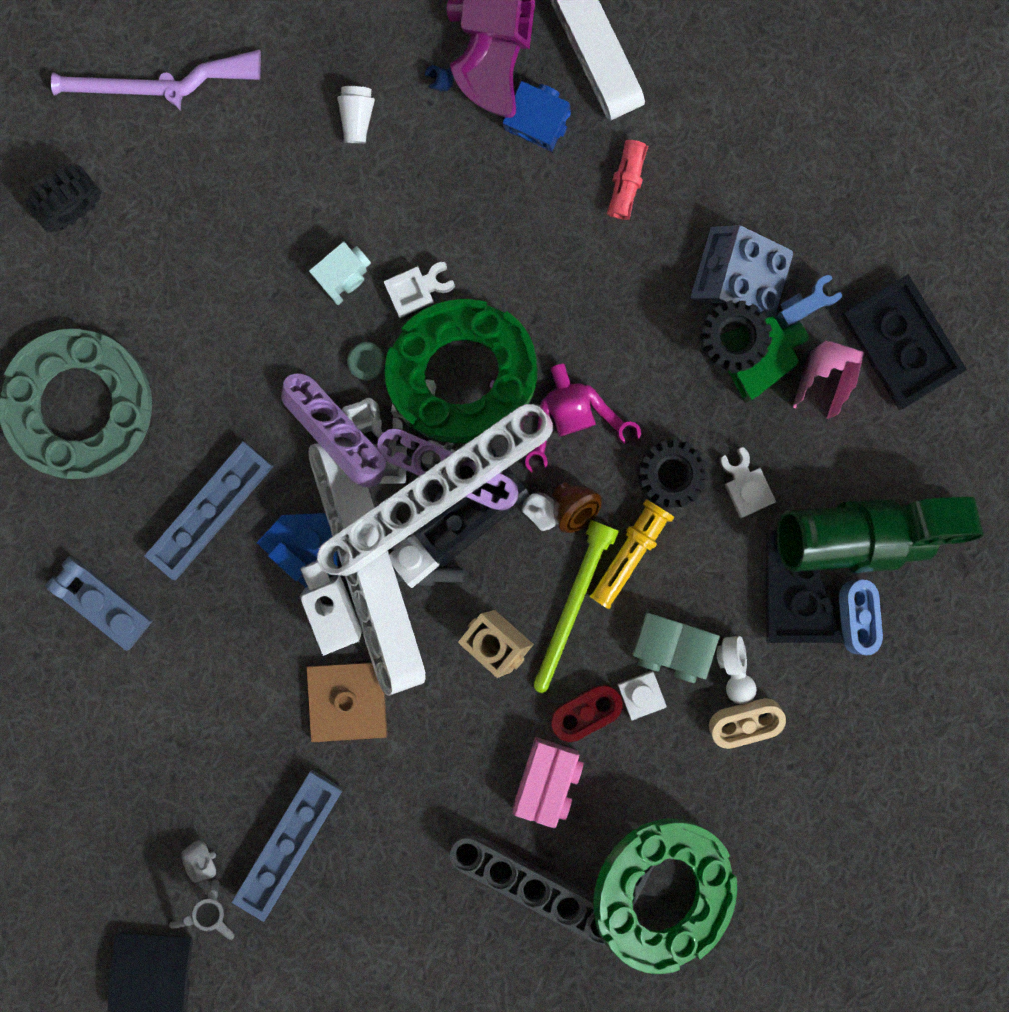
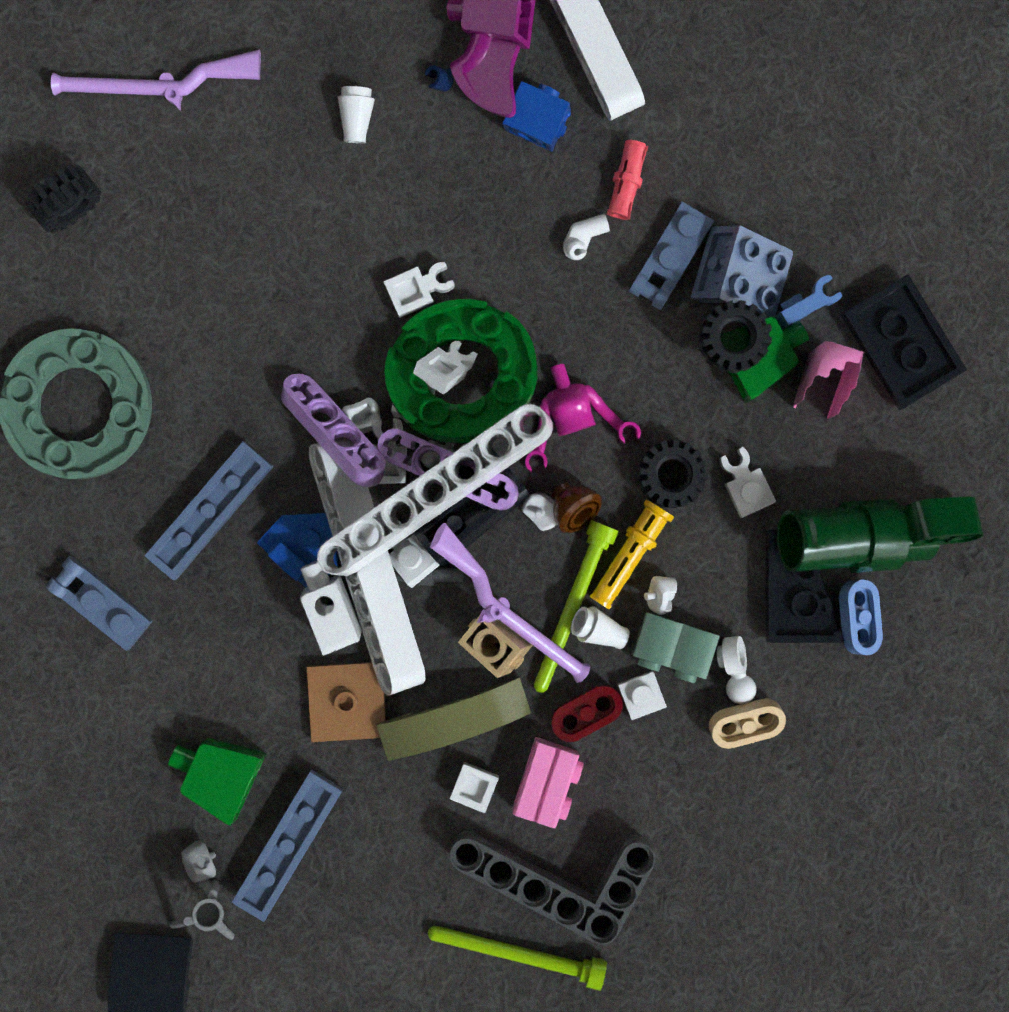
(218, 776): none -> green torso
(341, 271): light aqua brick -> none
(366, 361): sand green tile -> none
(444, 369): none -> white plate
(454, 720): none -> olive slope
(474, 787): none -> white plate
(494, 609): none -> lavender piece
(580, 235): none -> white arm
(589, 971): none -> lime piece
(595, 627): none -> white cone
(660, 594): none -> white piece
(672, 254): none -> sand blue plate
(705, 922): green plate -> none

